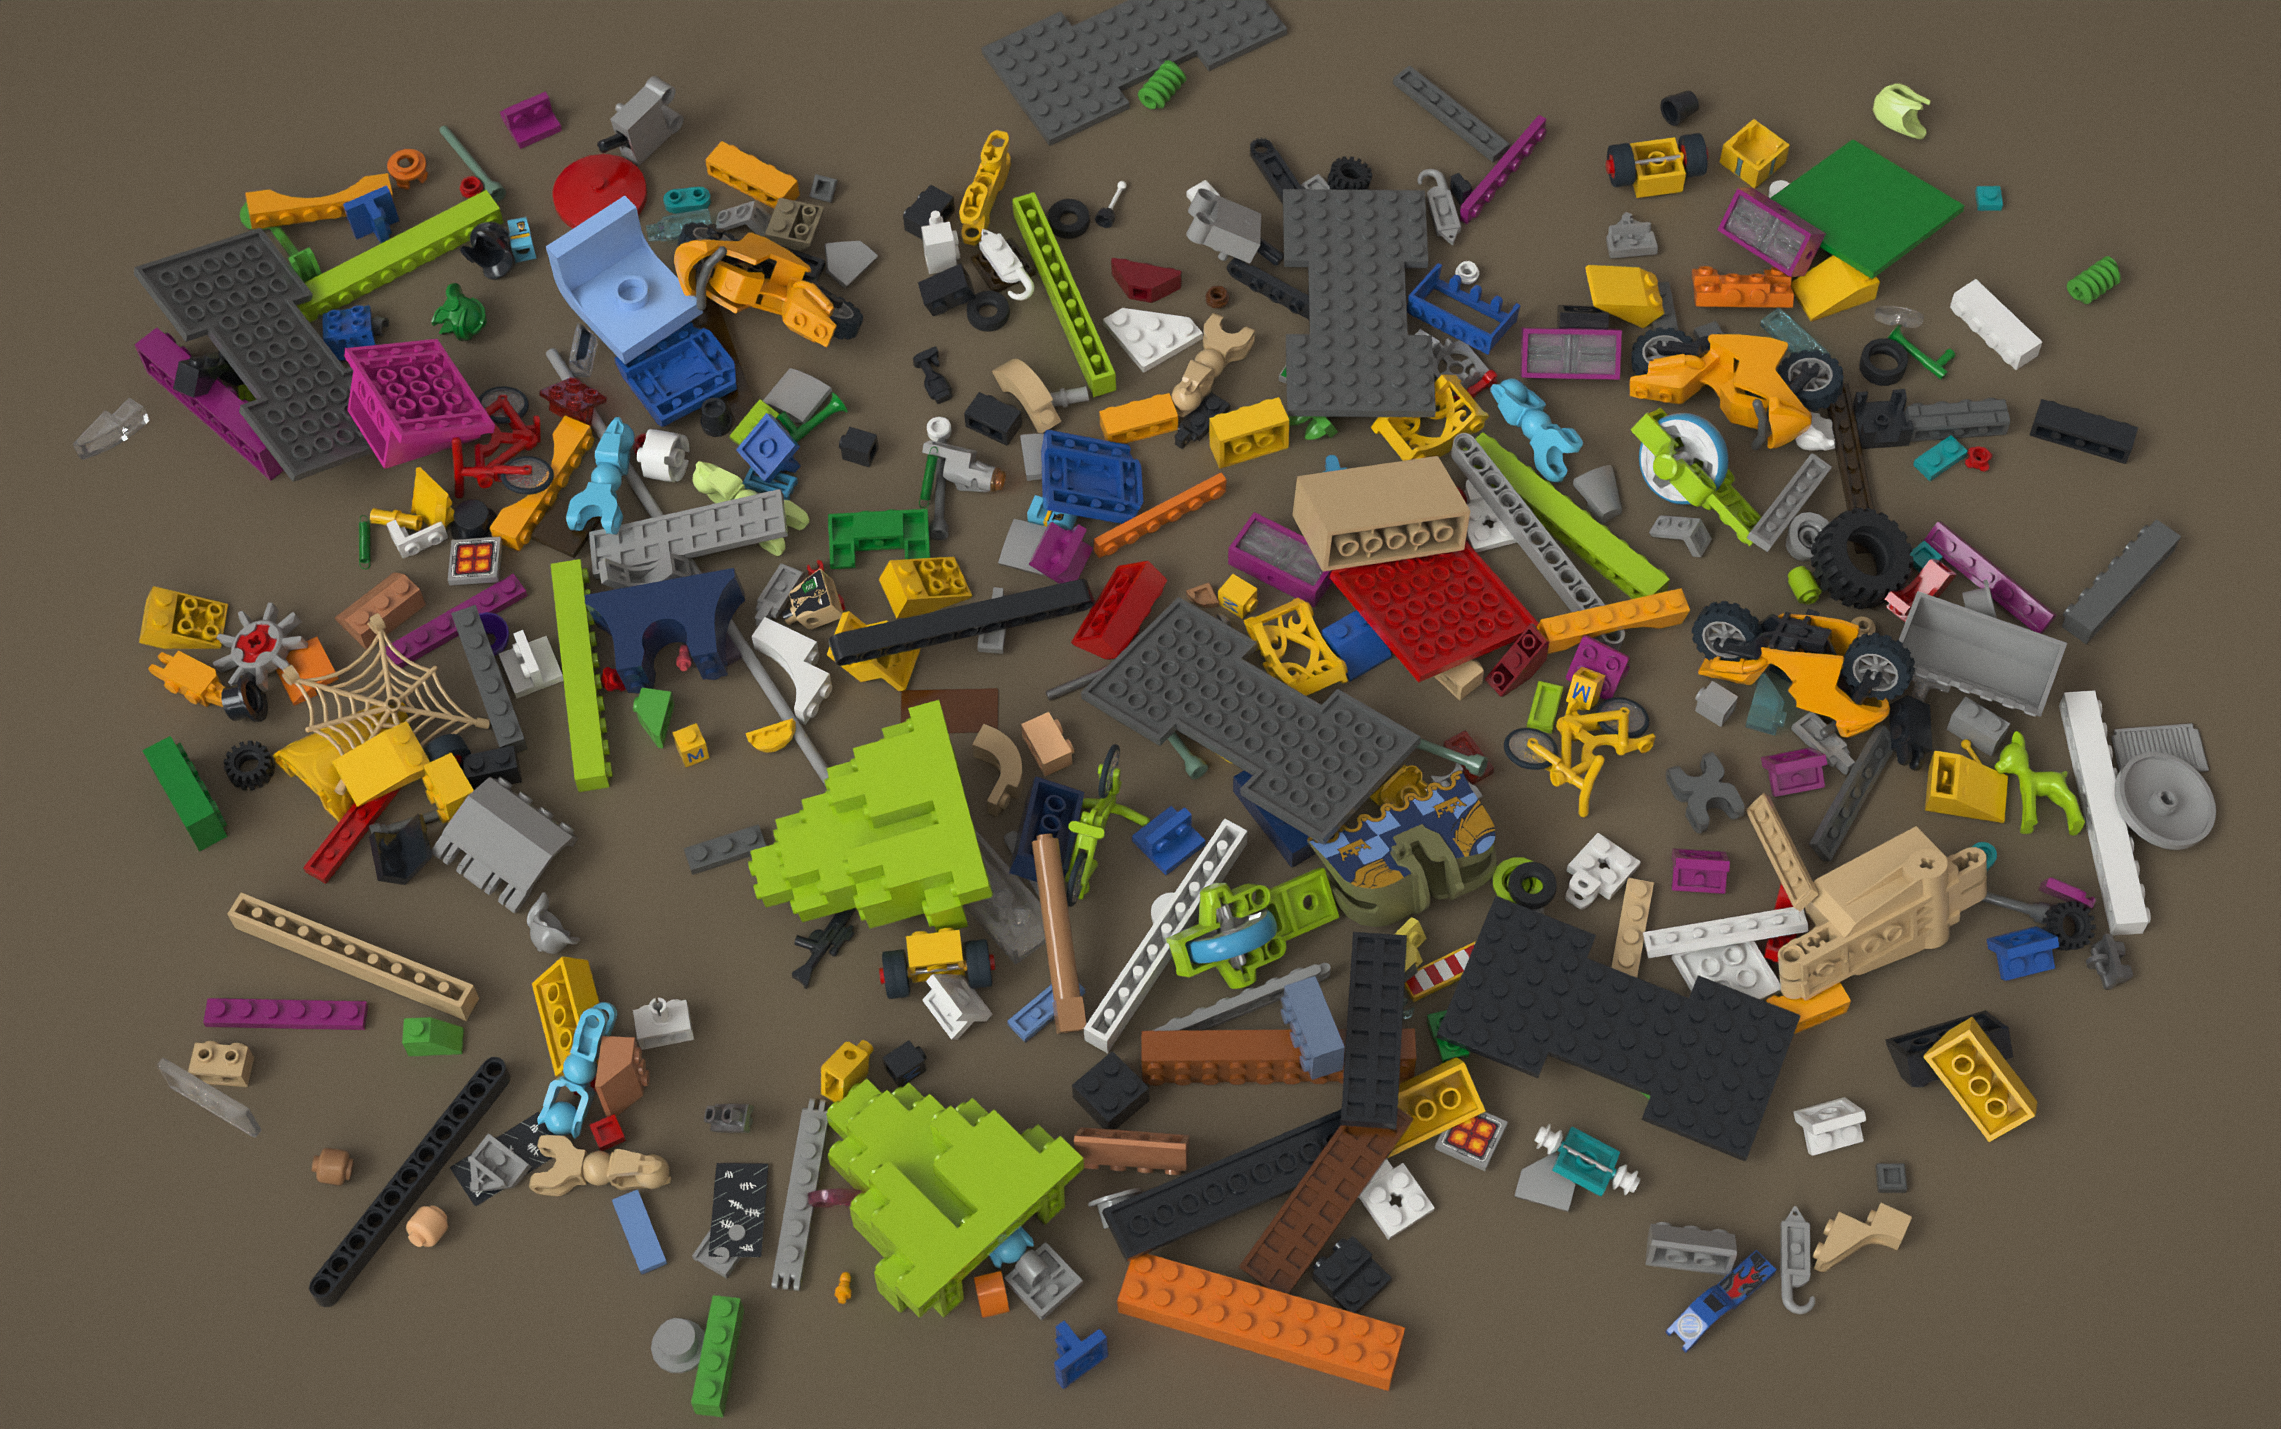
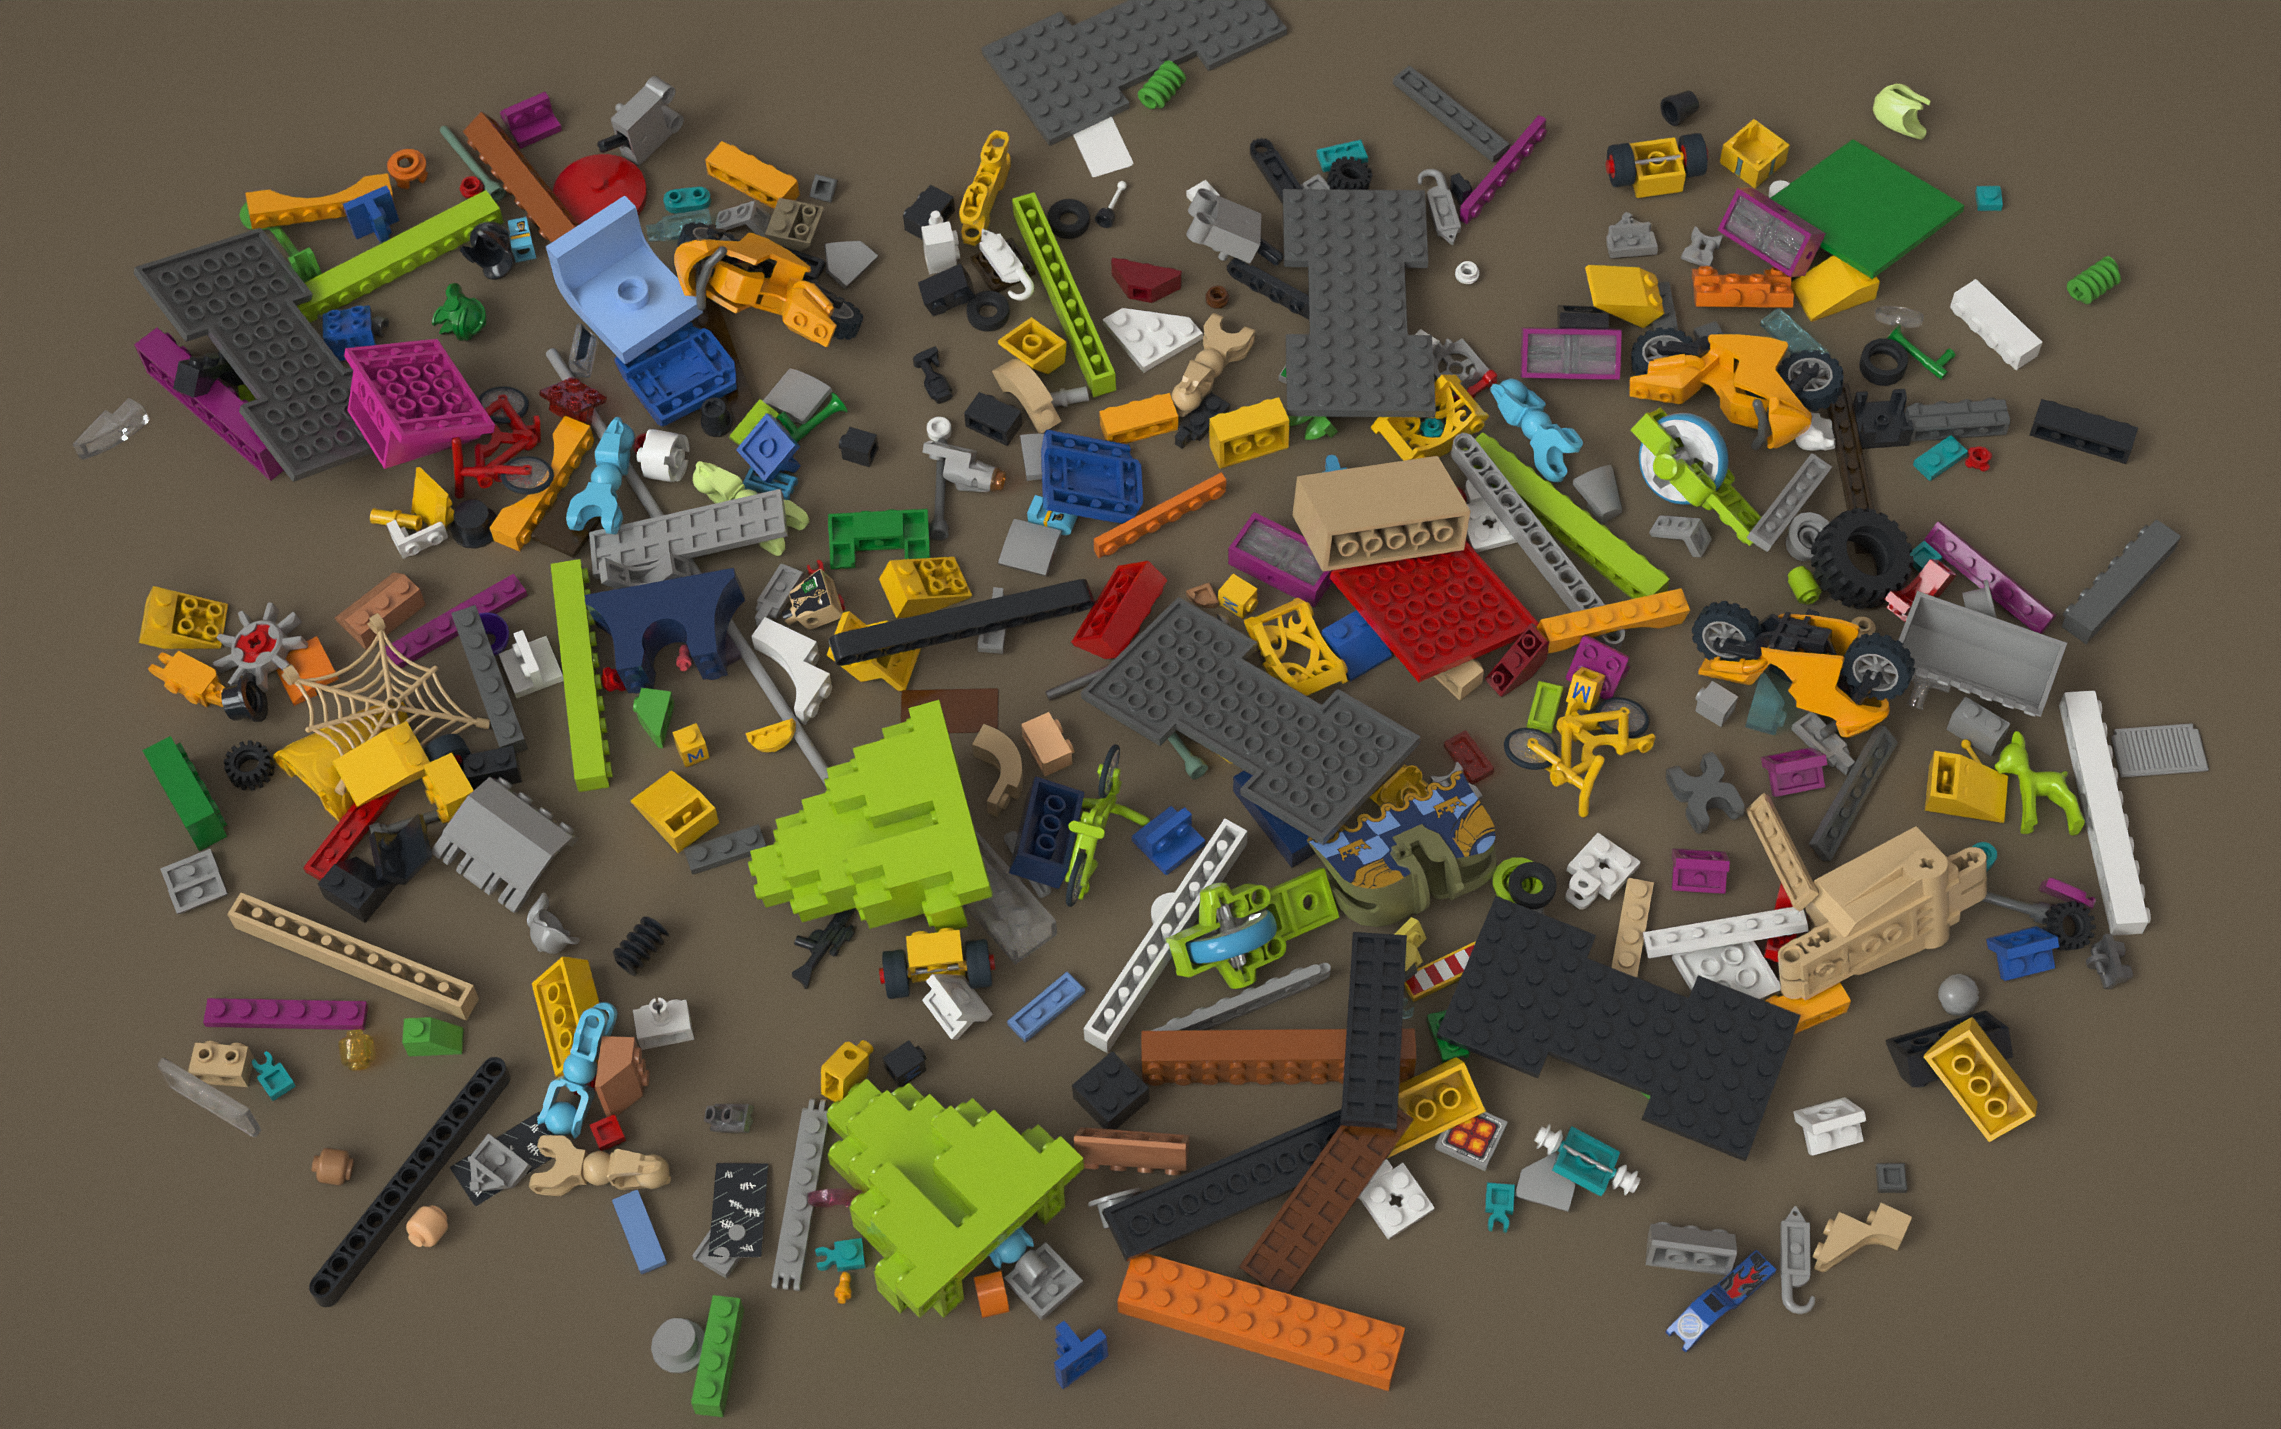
(194, 881): none -> light grey slope
(273, 1078): none -> teal plate
(355, 888): none -> black slope
(357, 1050): none -> clear yellow head
(364, 542): green piece -> none
(475, 561): tile -> none
(519, 177): none -> dark orange brick
(638, 944): none -> black piece
(676, 810): none -> yellow slope
(847, 1255): none -> teal plate
(926, 489): green piece -> none
(1035, 346): none -> yellow slope
(1061, 553): magenta bracket -> none
(1067, 1003): medium nougat brick -> none
(1103, 148): none -> white sticker
(1312, 1028): sand blue brick -> none
(1329, 154): none -> teal plate
(1350, 1275): black plate -> none
(1432, 432): none -> teal plate
(1453, 325): blue window -> none
(1475, 764): sand green piece -> none
(1499, 1202): none -> teal plate
(1695, 254): none -> light grey piece
(1910, 731): black hinge -> none
(1958, 995): none -> light grey hair
(2165, 800): light grey dish -> none

